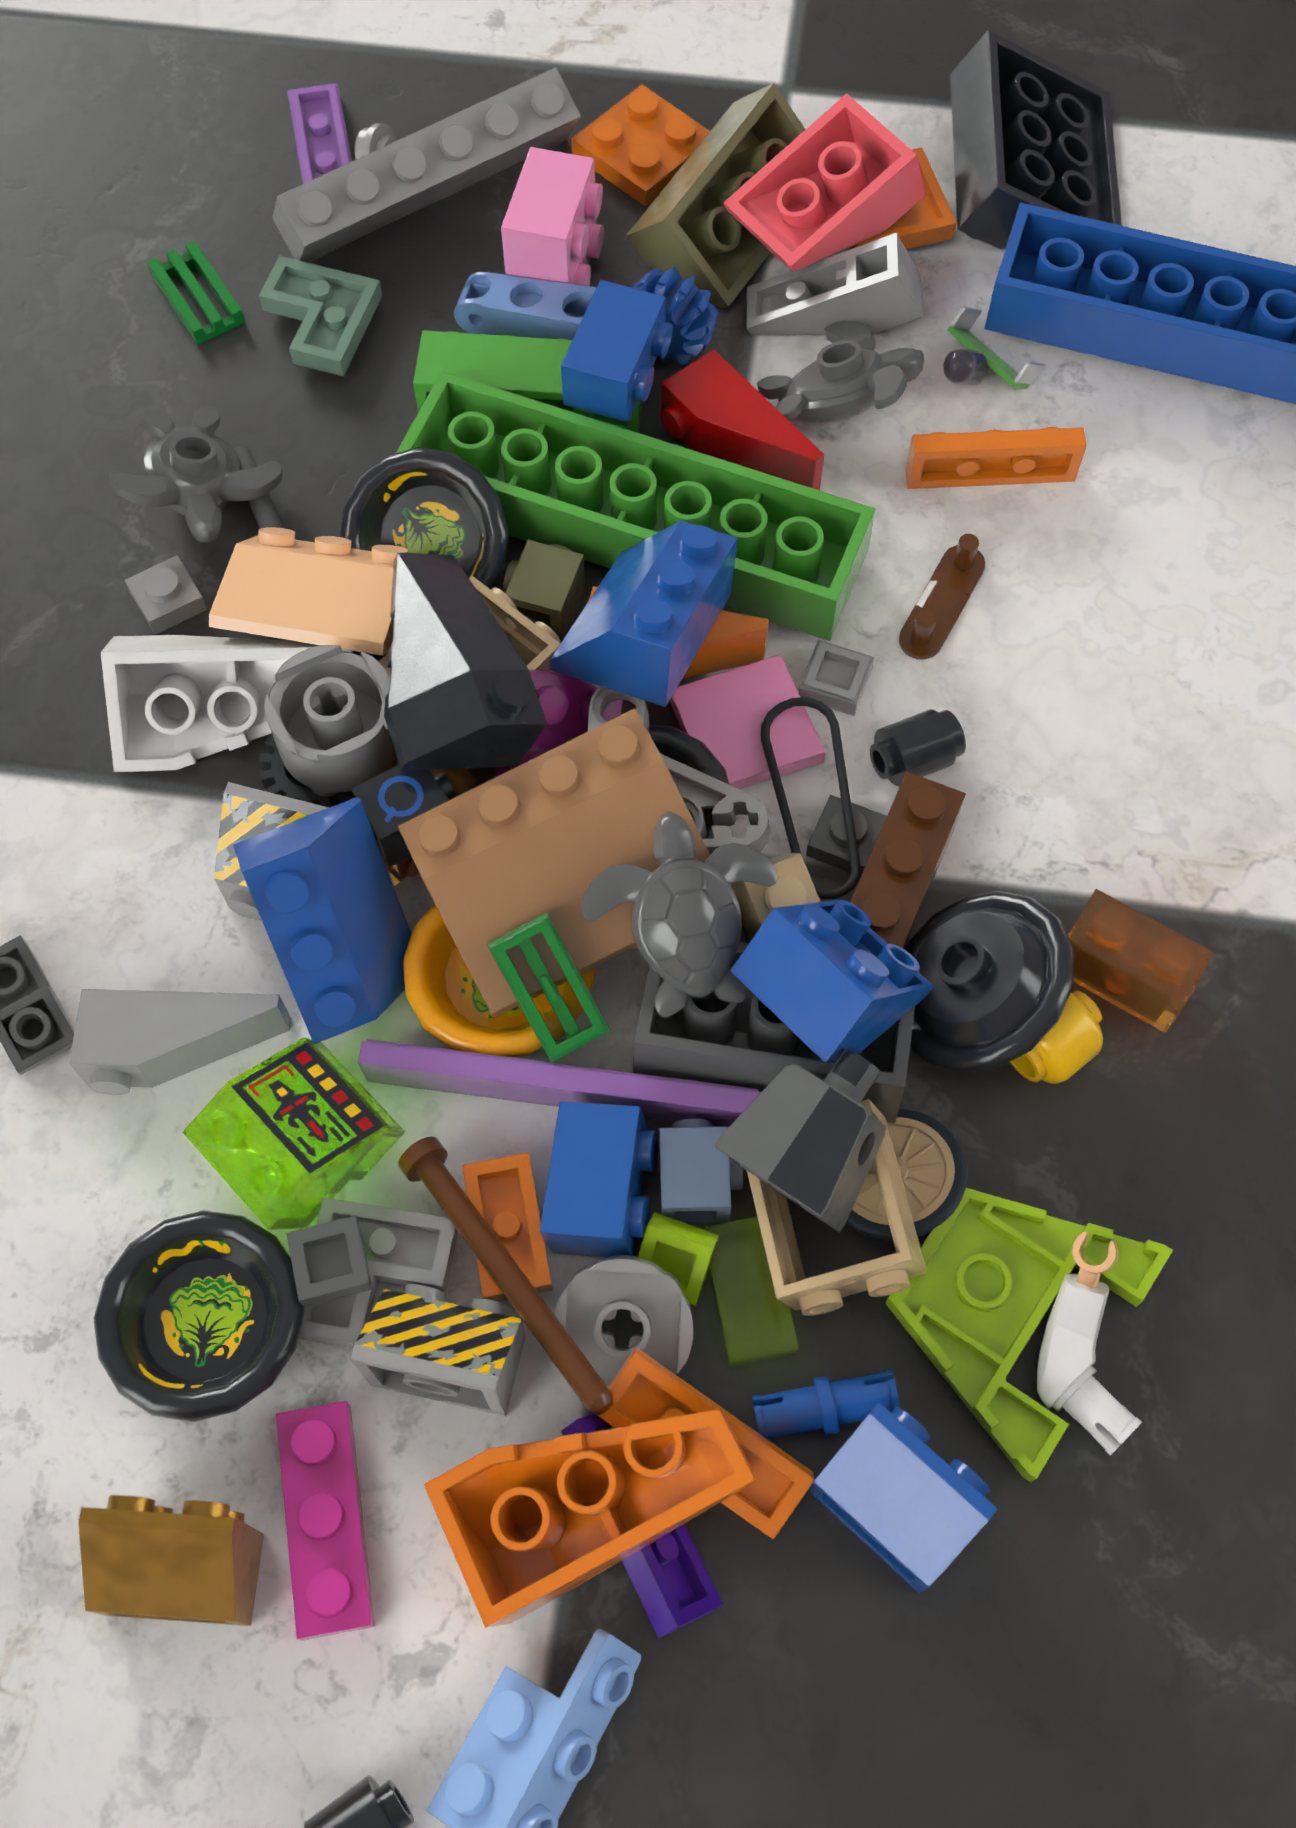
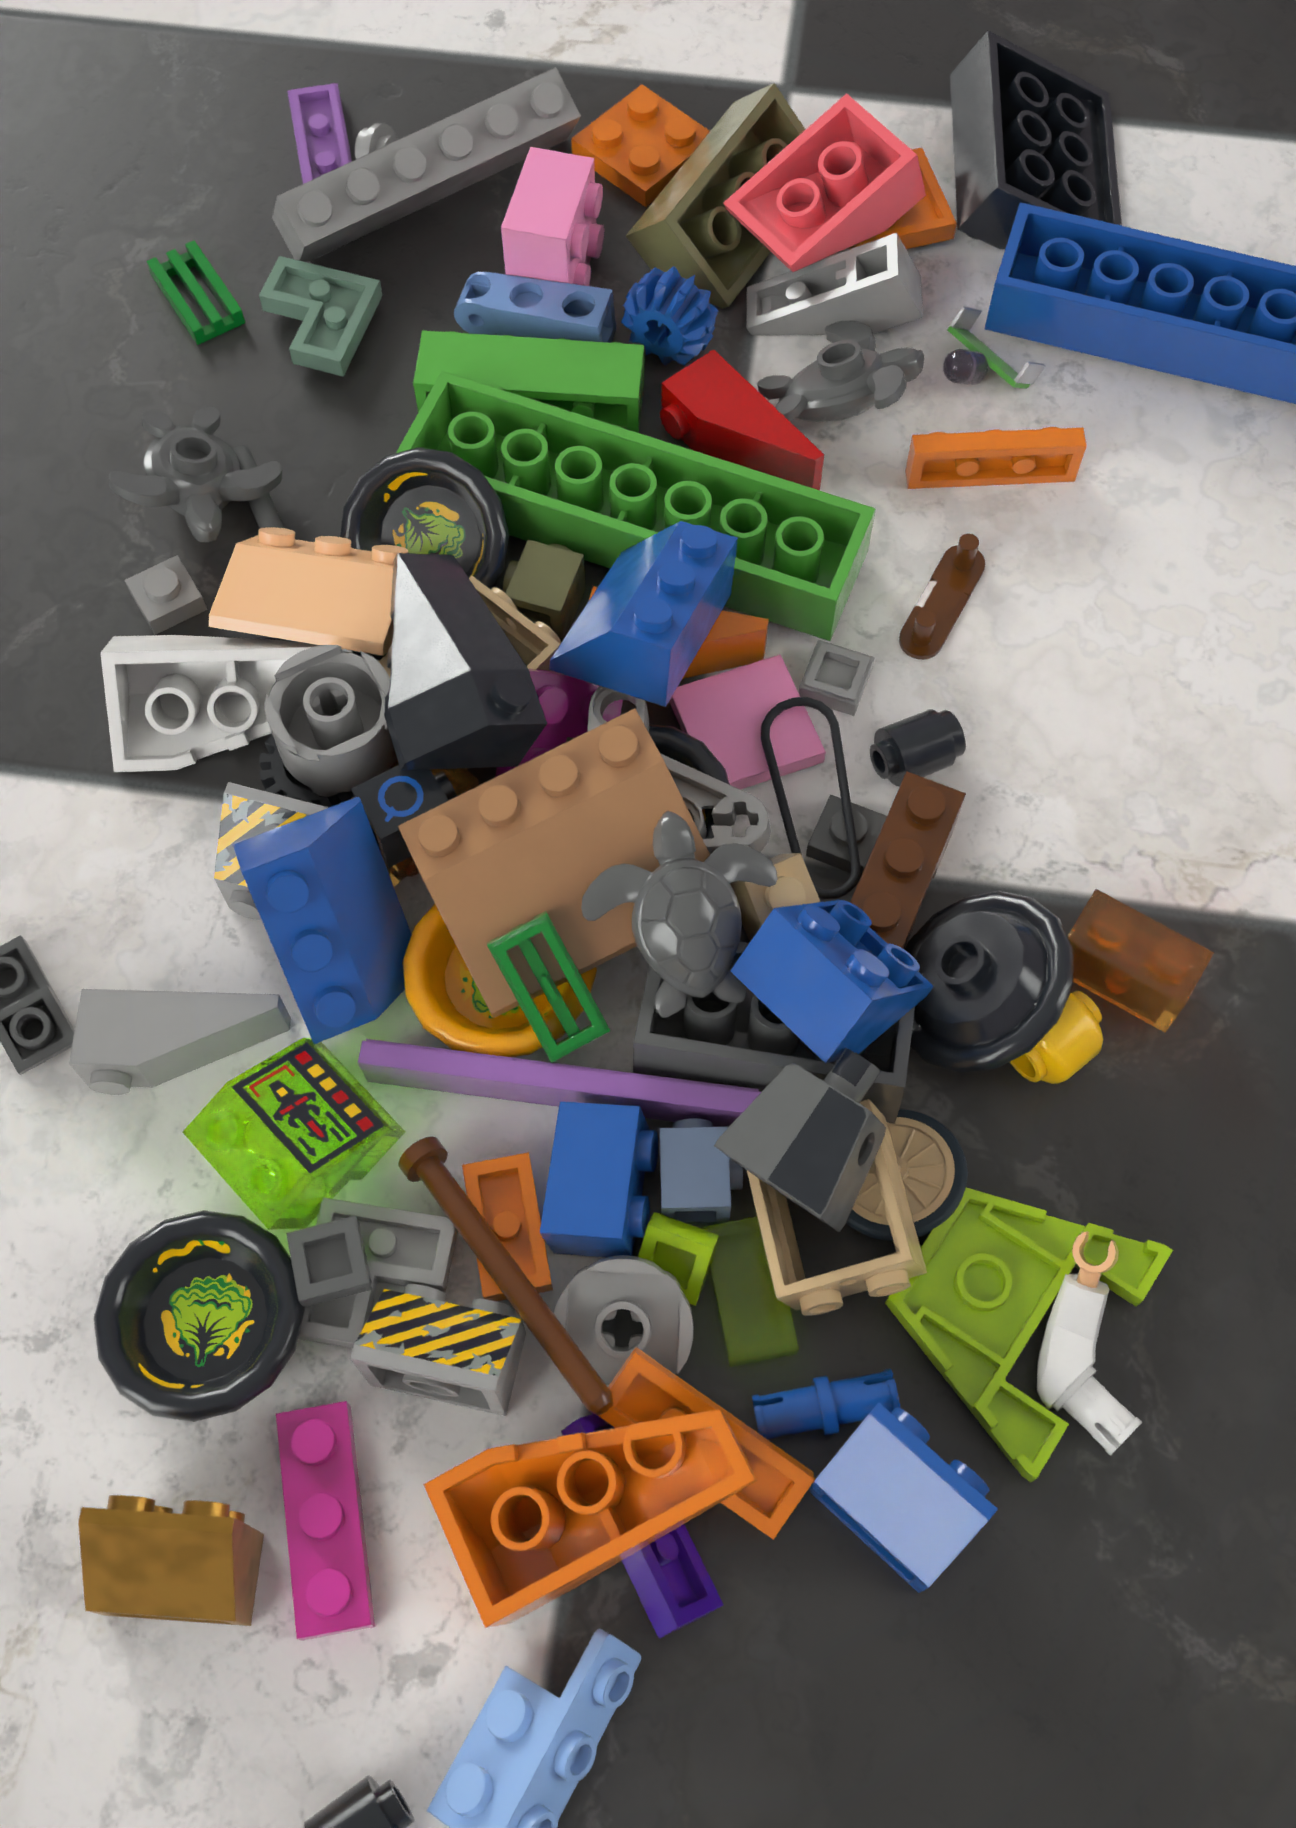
(615, 351): blue brick -> none

